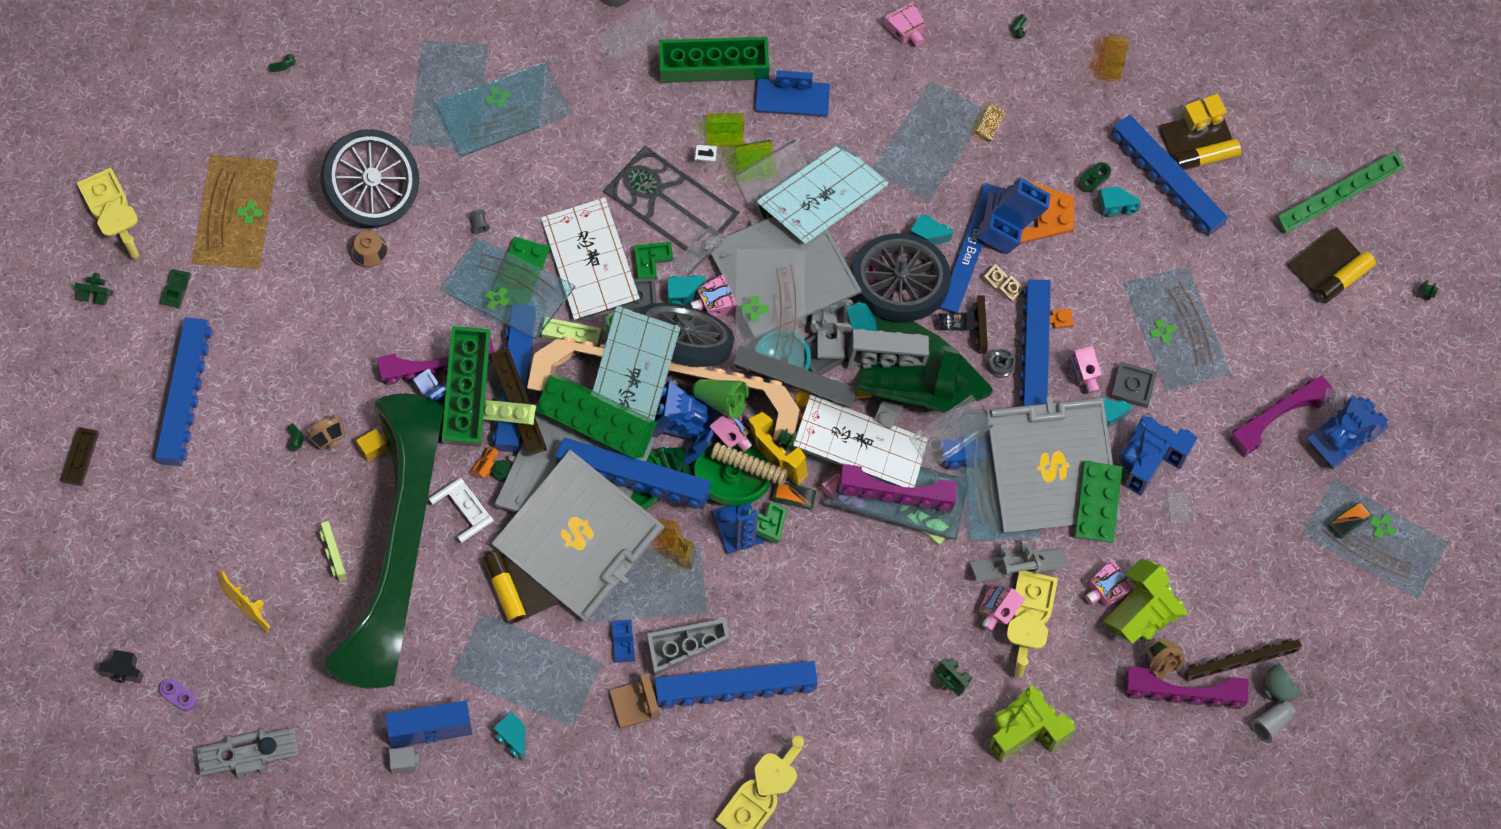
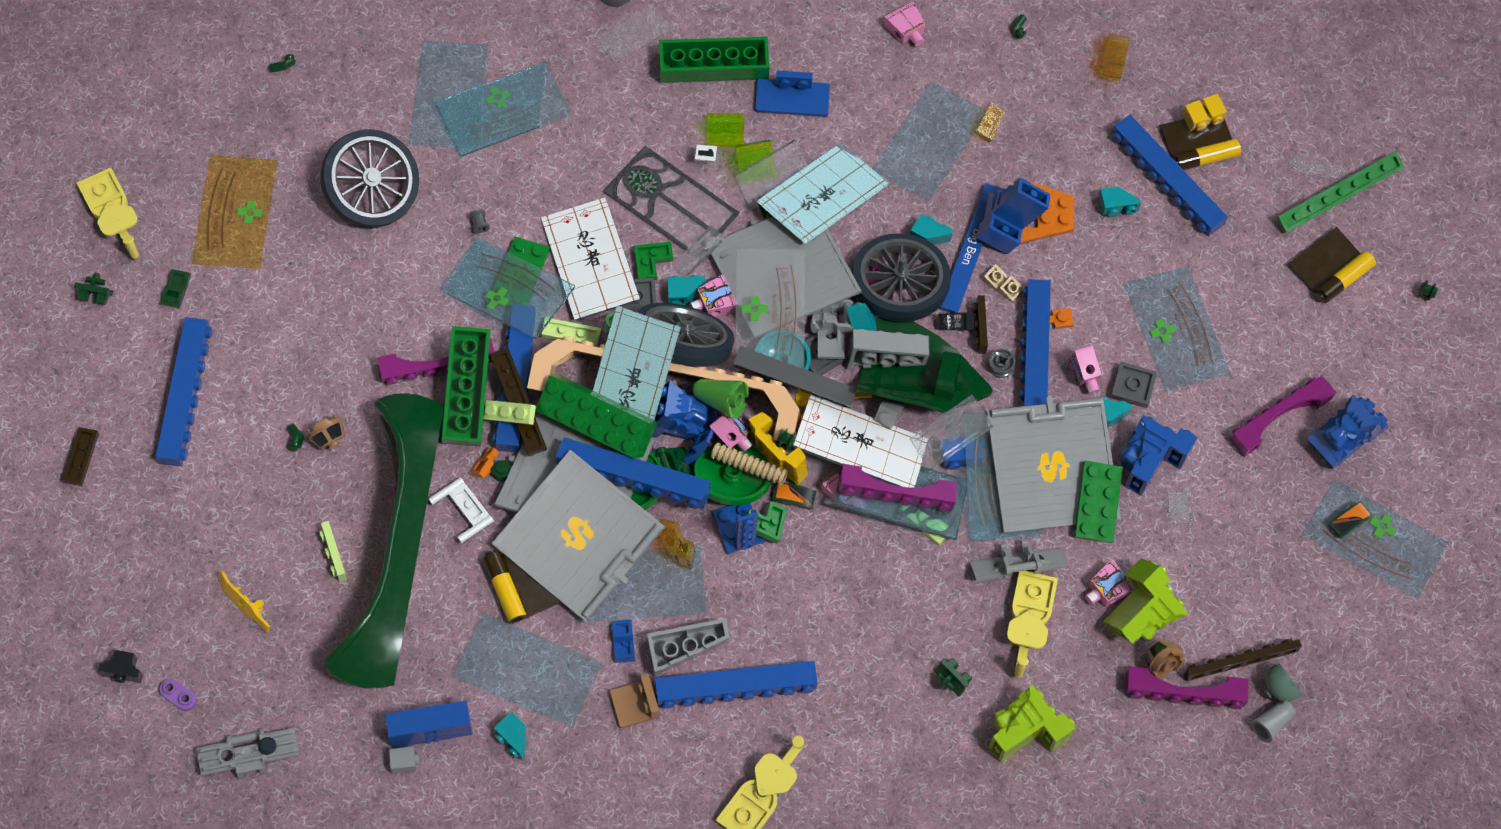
(369, 249): medium nougat cone -> none
(372, 444): yellow brick -> none
(428, 385): bracket -> none
(999, 605): bright pink torso -> none
(1093, 177): dark green plate -> none
(1335, 398): clear plate -> none

